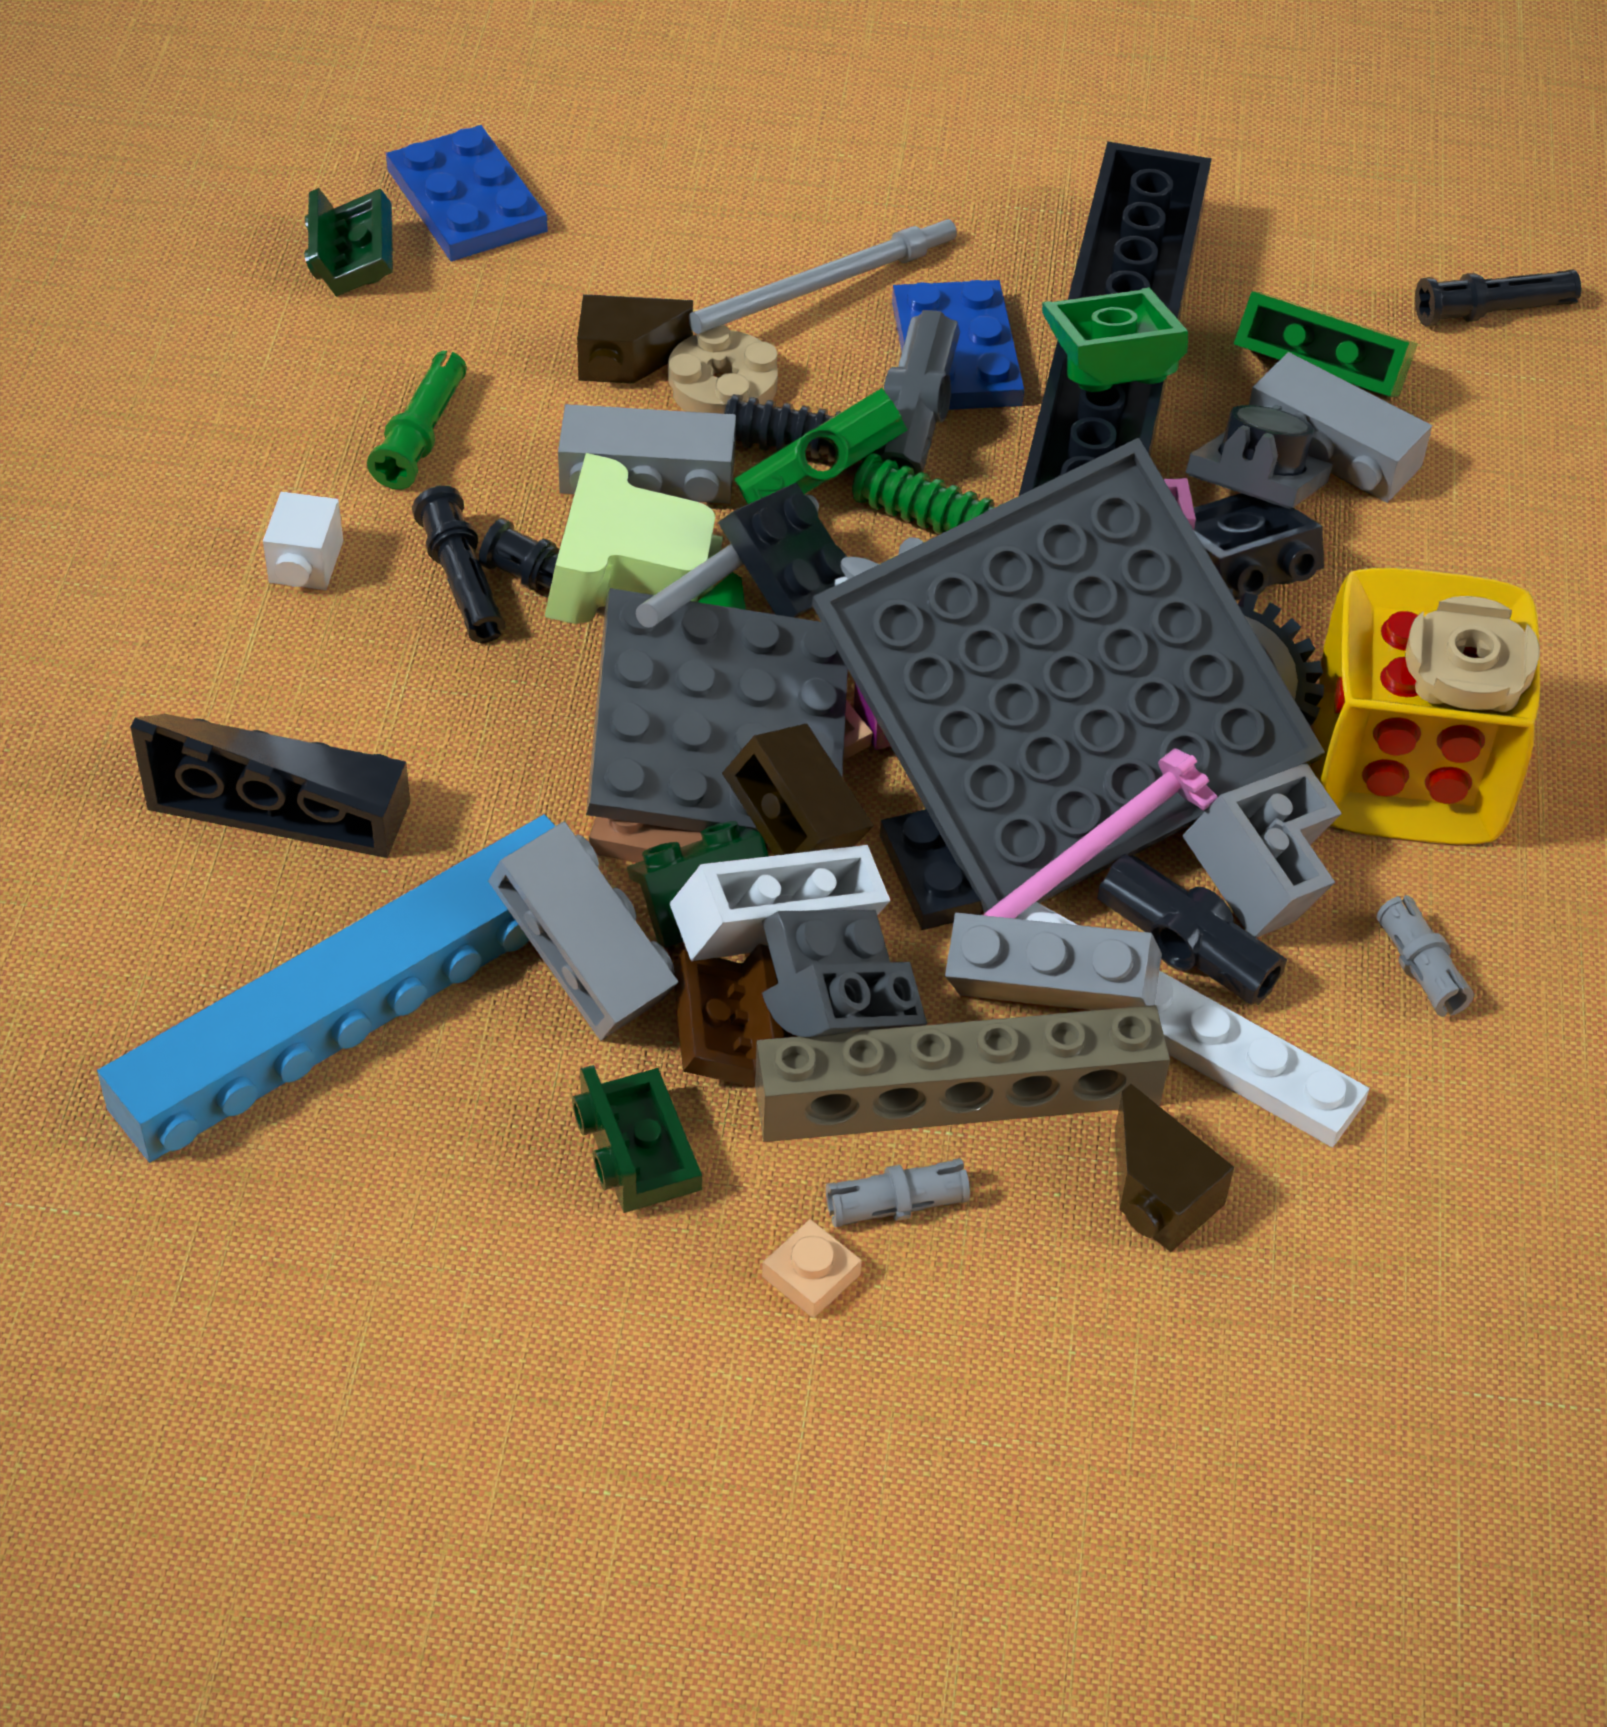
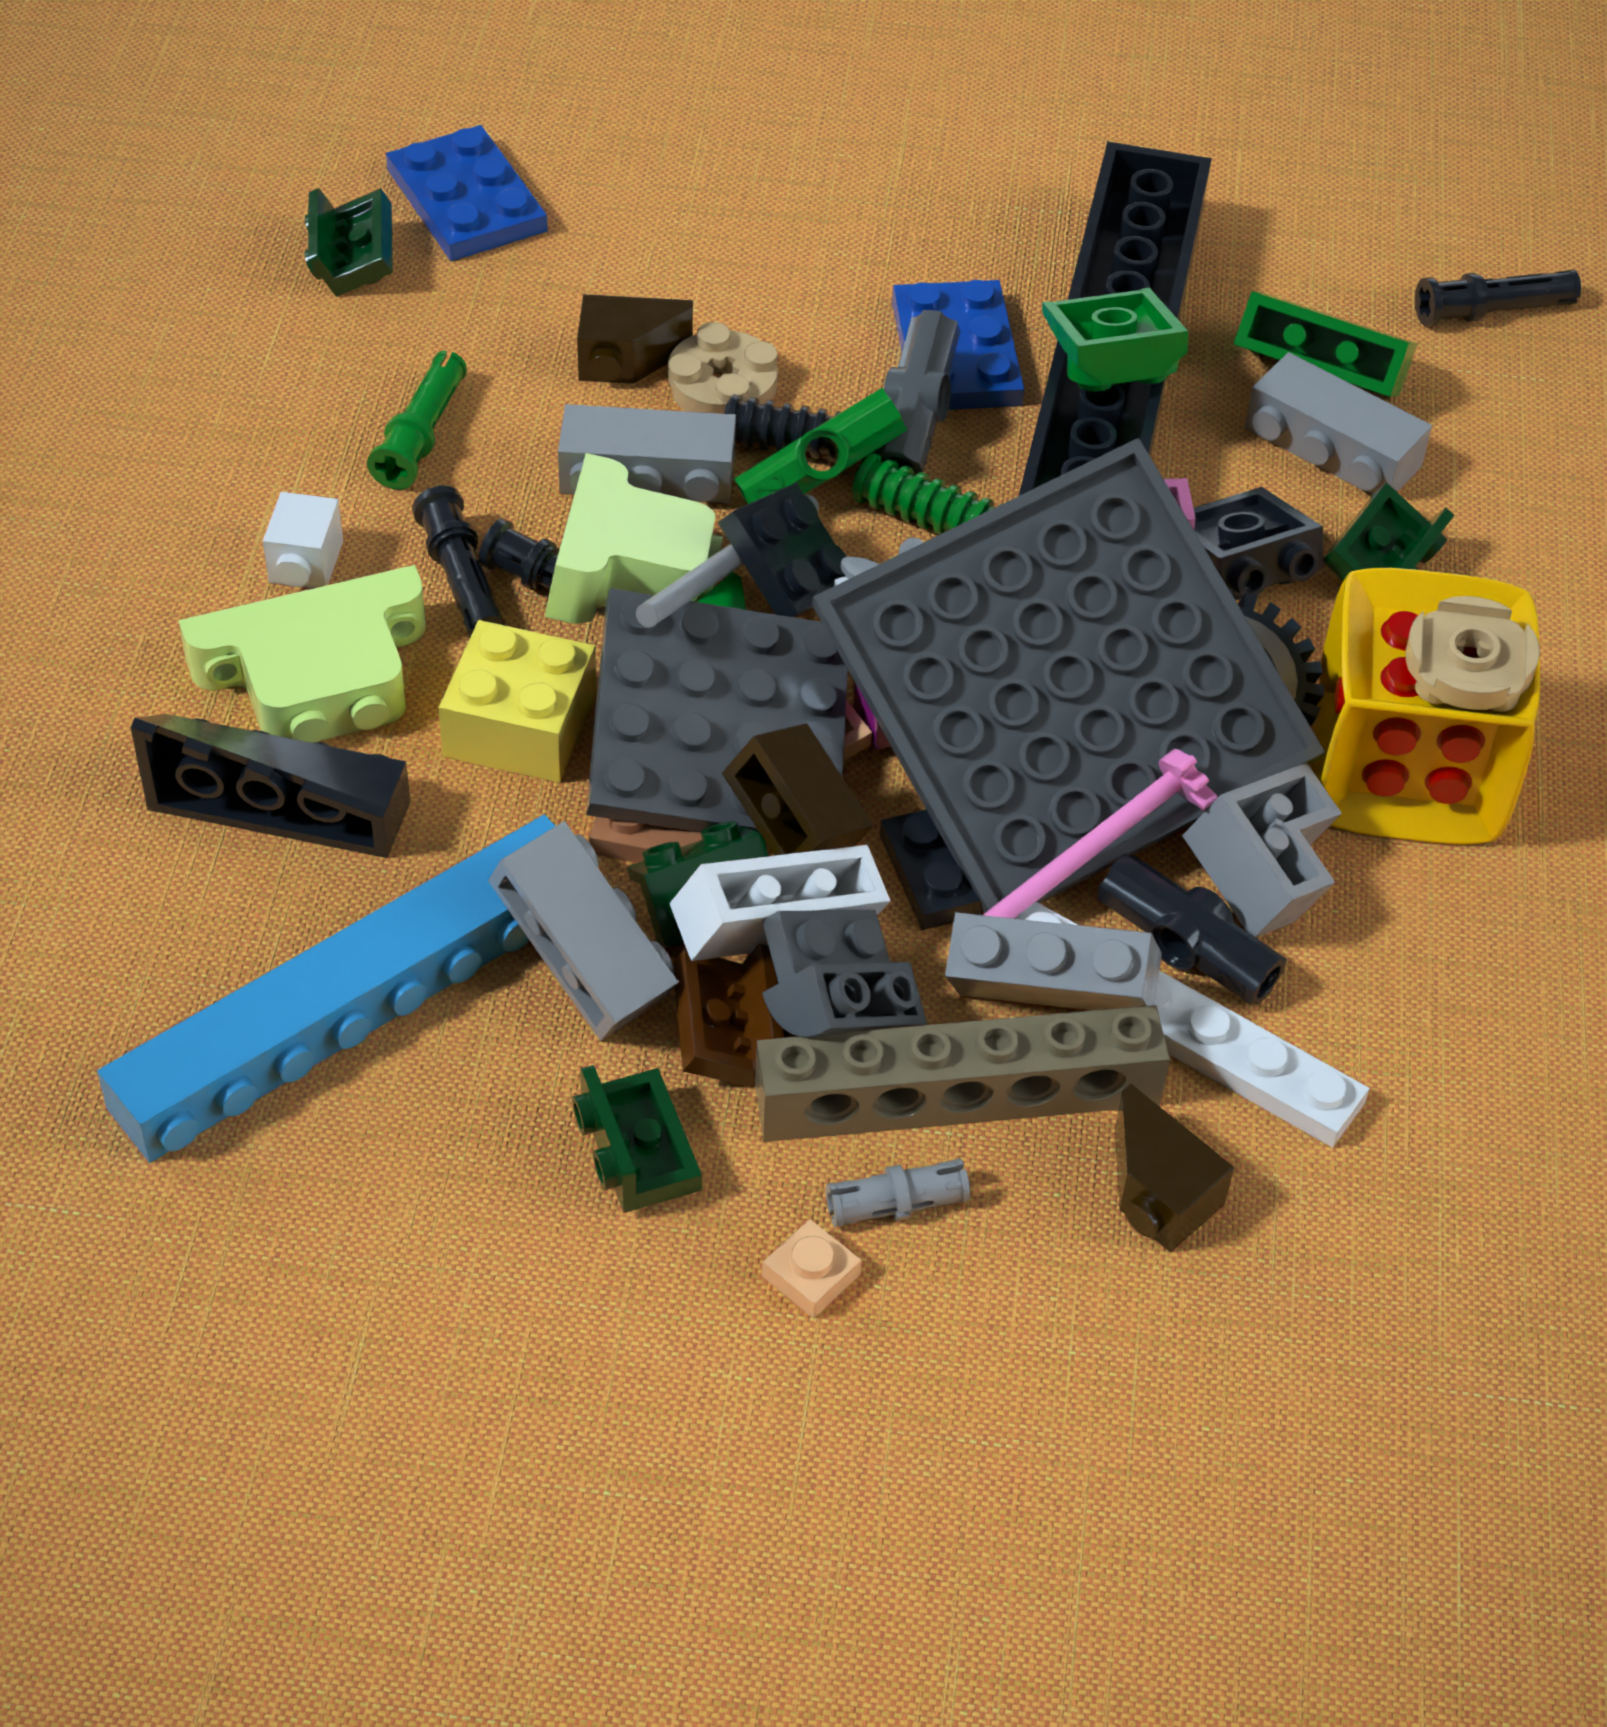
(314, 657): none -> yellowish green brick
(518, 701): none -> light yellow brick
(904, 246): light grey bar -> none
(1263, 456): dark grey piece -> none
(1387, 535): none -> dark green bracket
(1425, 956): light grey pin -> none

